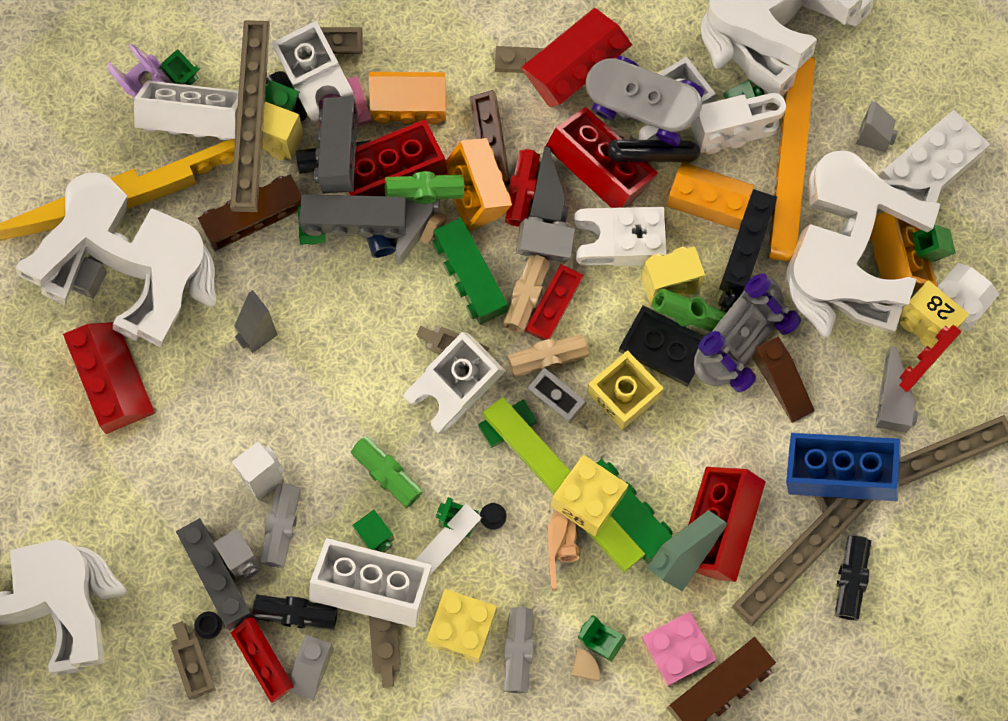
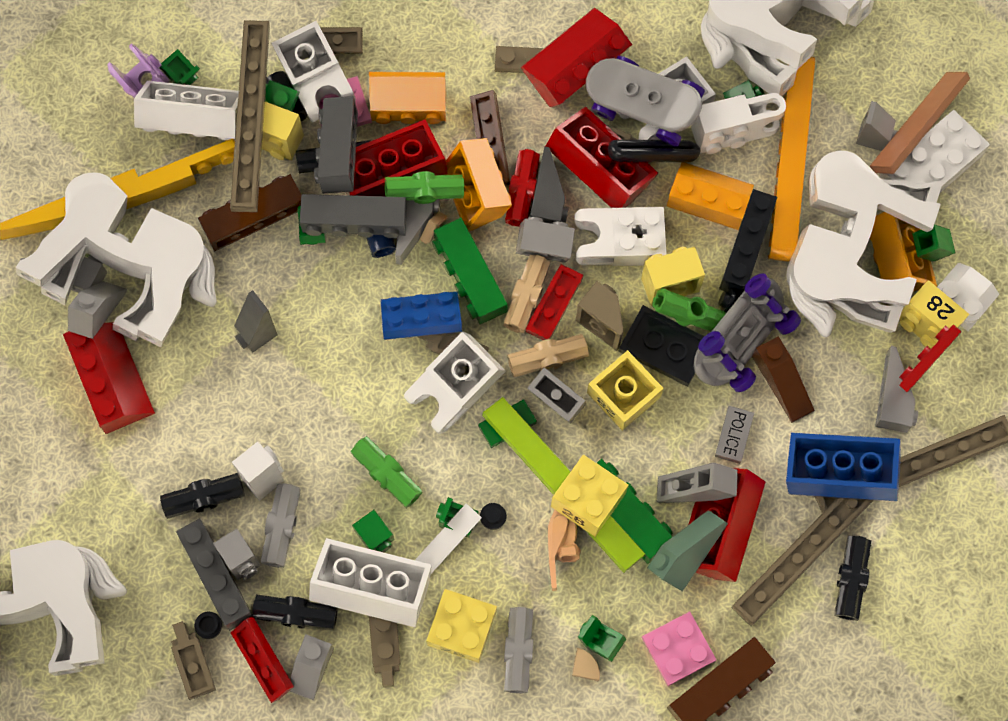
(93, 307): none -> light grey slope
(202, 495): none -> black piece
(421, 315): none -> blue plate
(601, 314): none -> dark tan slope
(696, 484): none -> light grey slope
(734, 434): none -> light grey tile
(919, 122): none -> nougat tile

